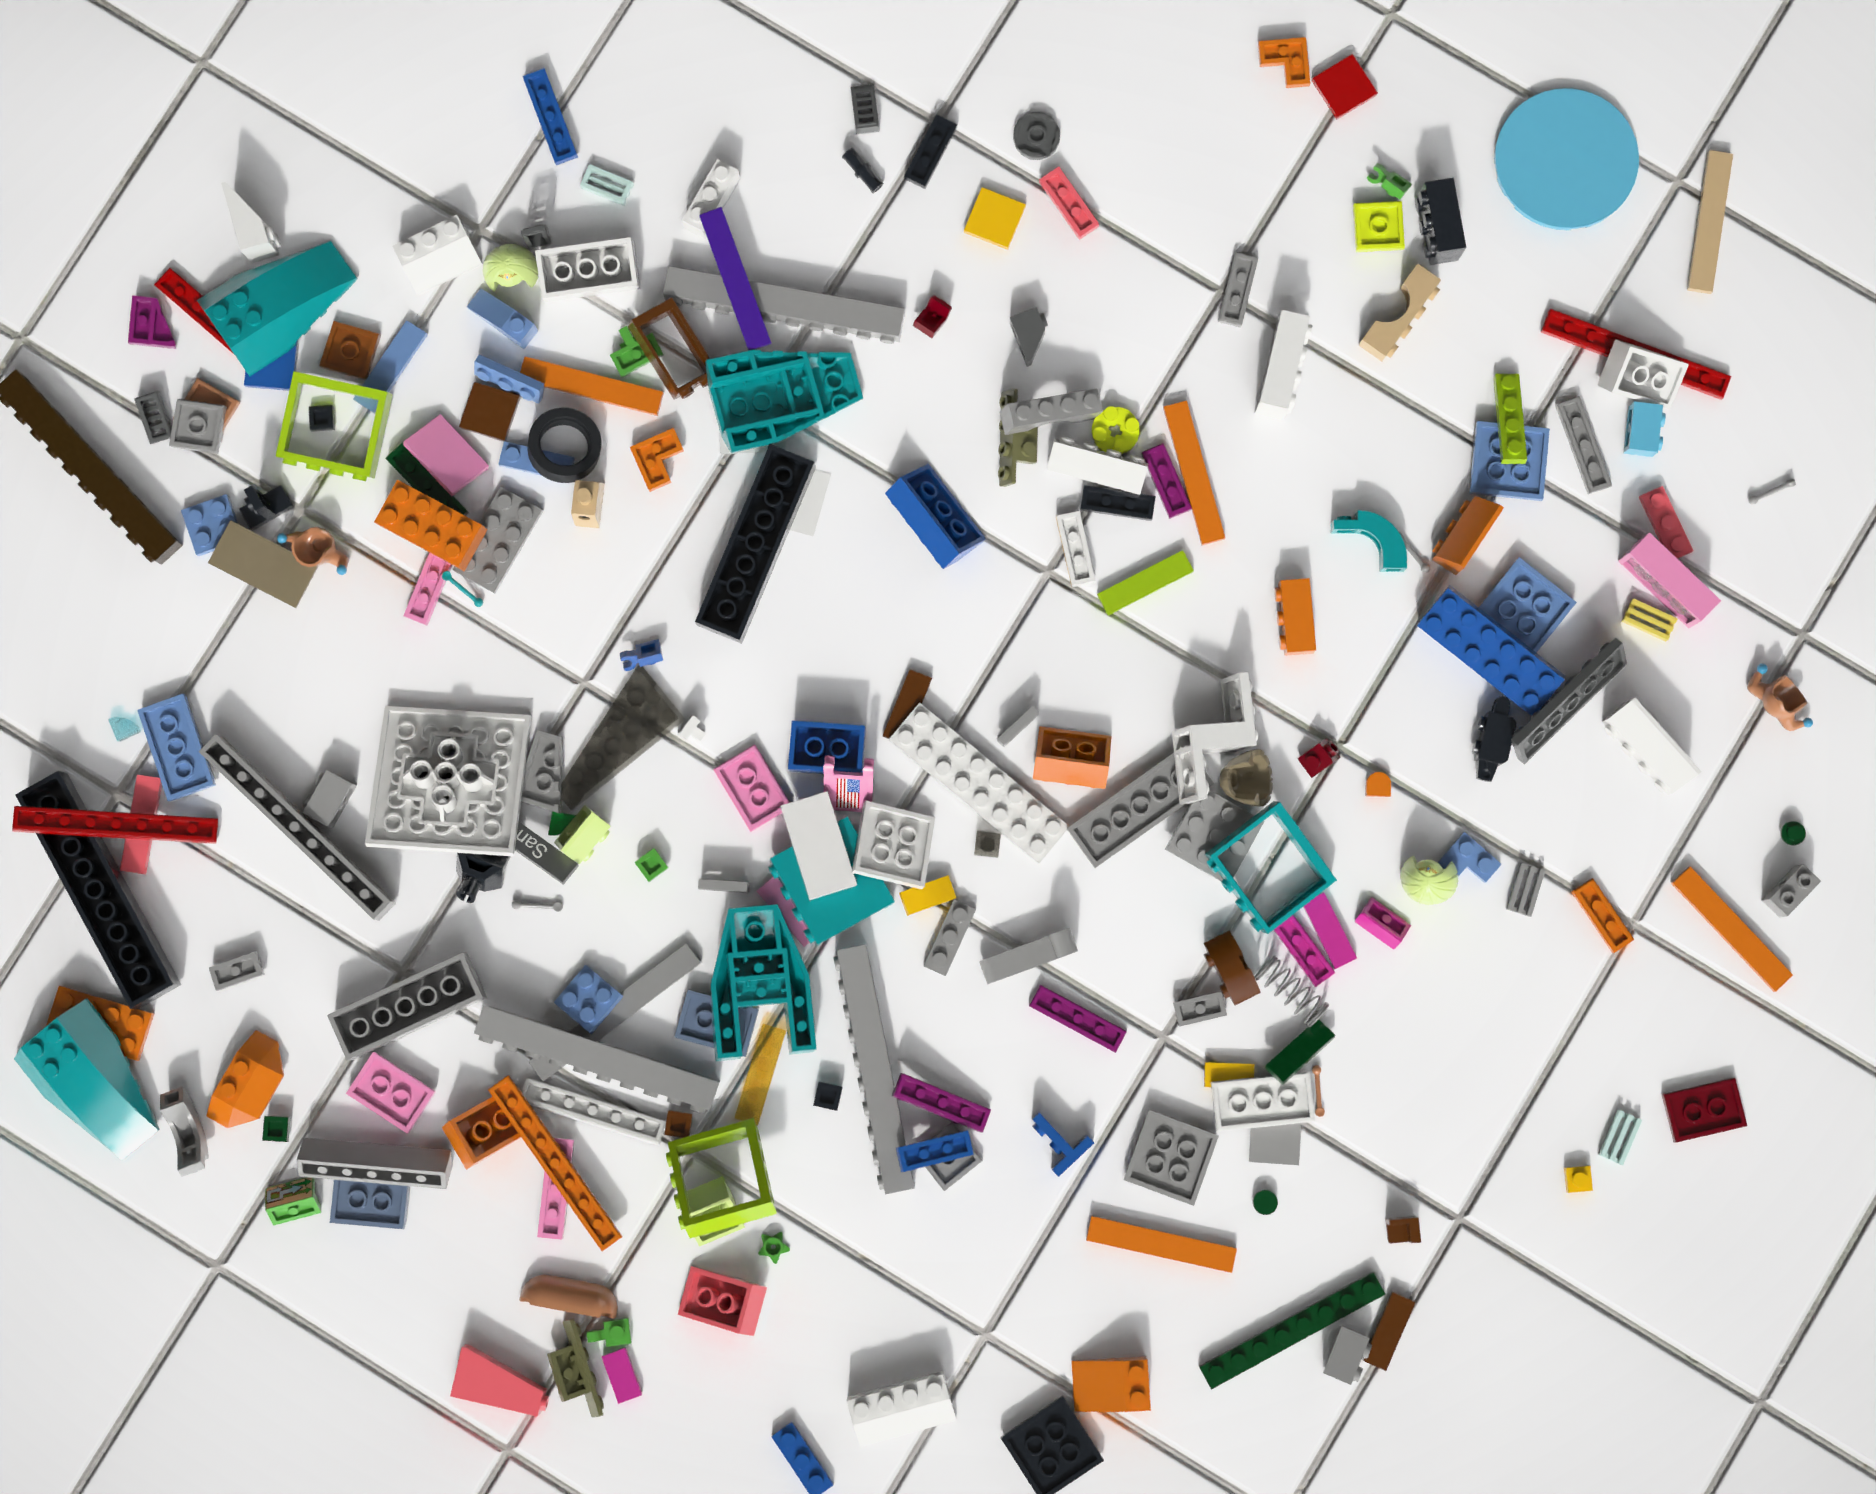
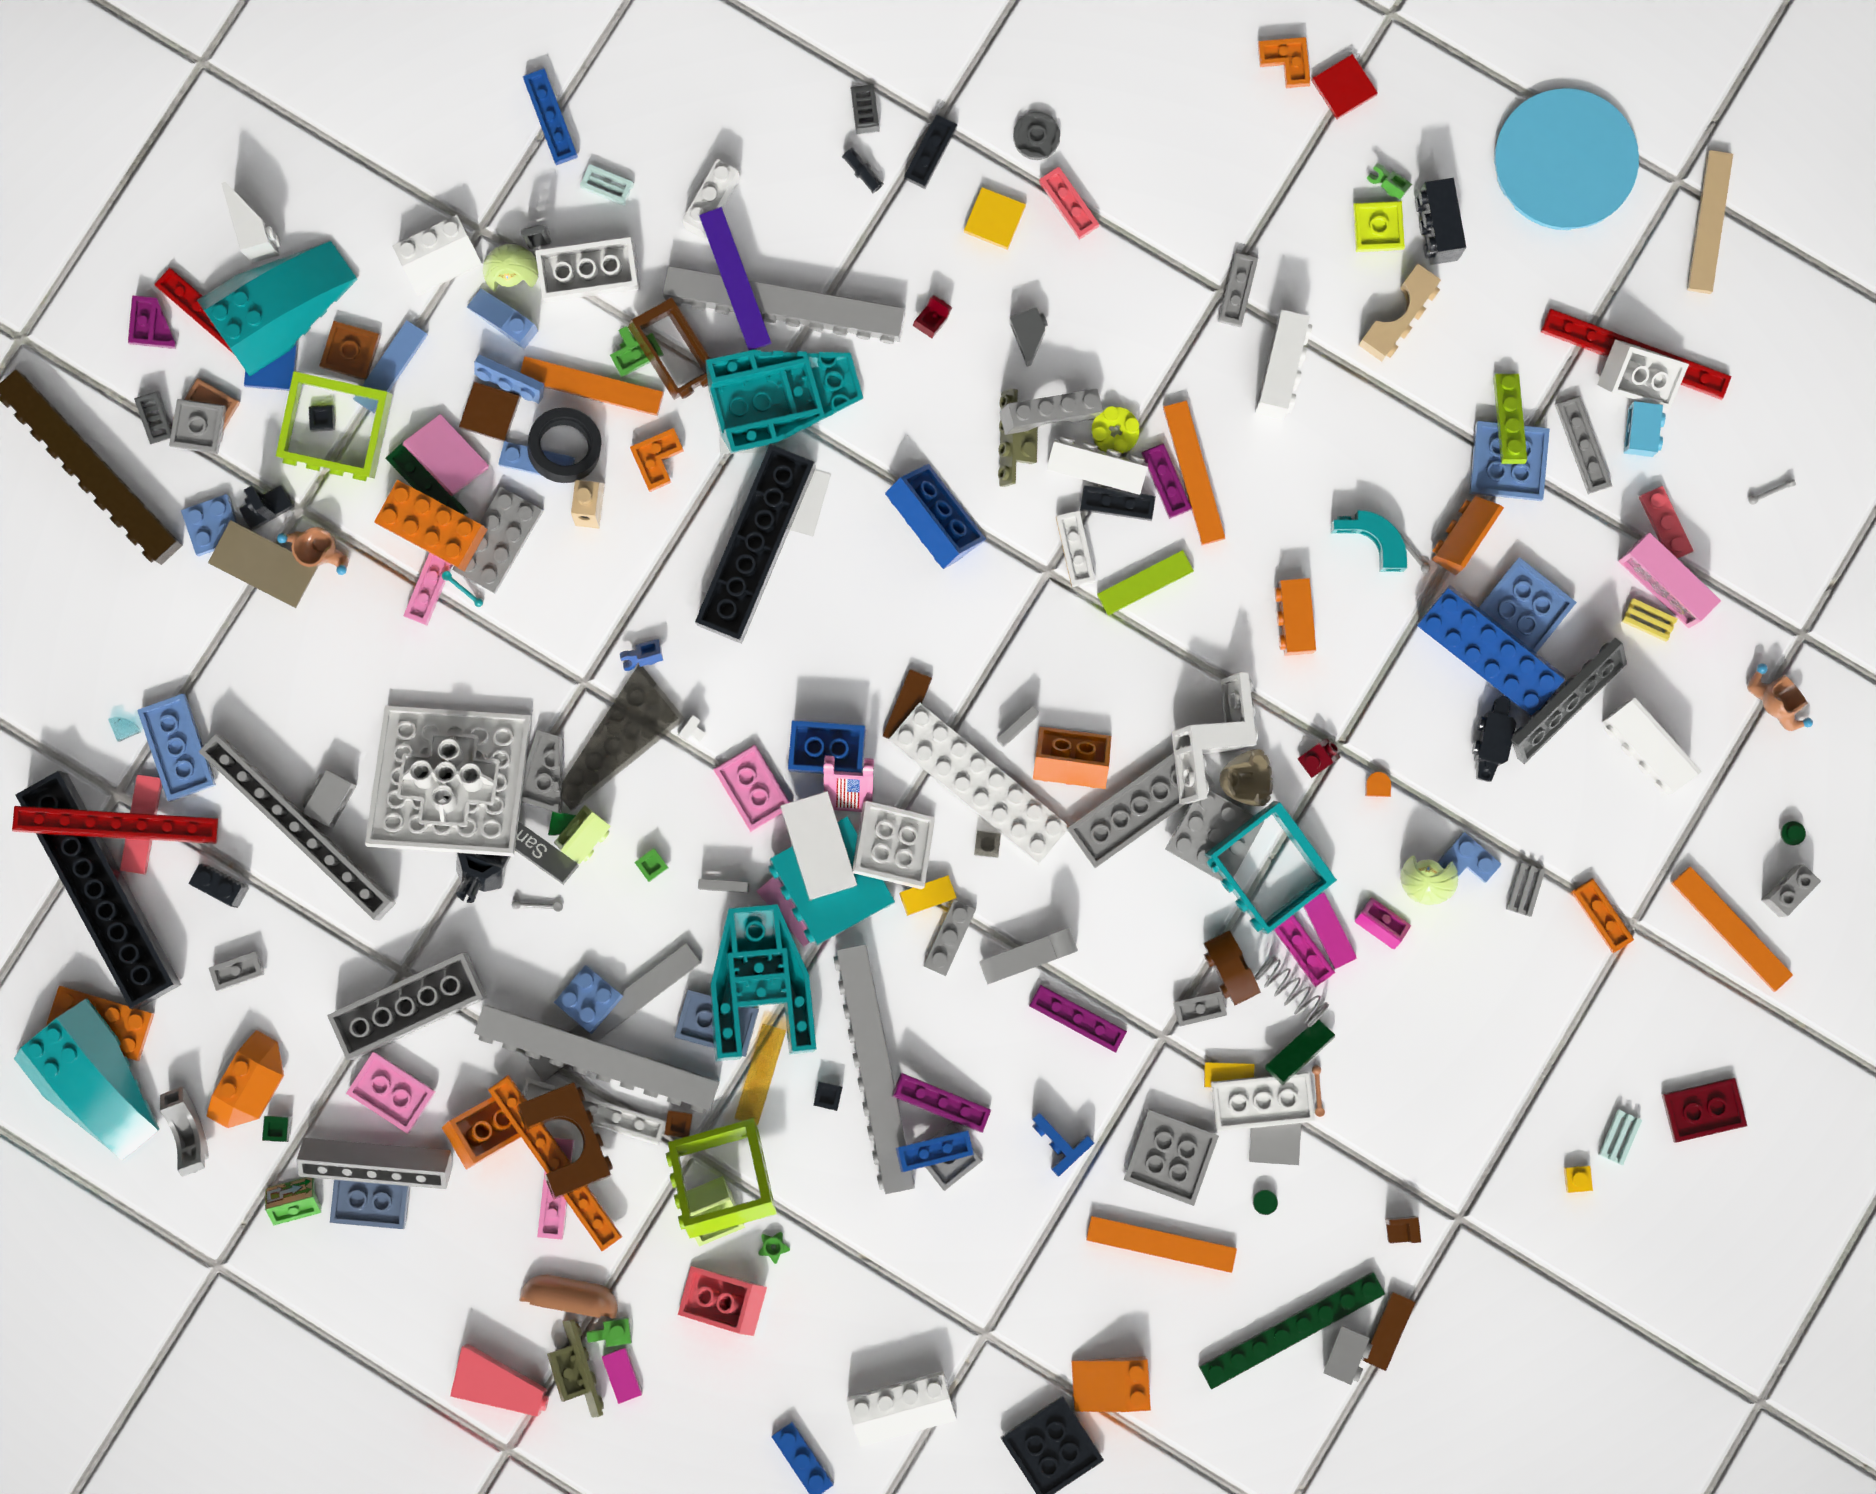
(218, 885): none -> black brick
(567, 1105): none -> reddish brown arch

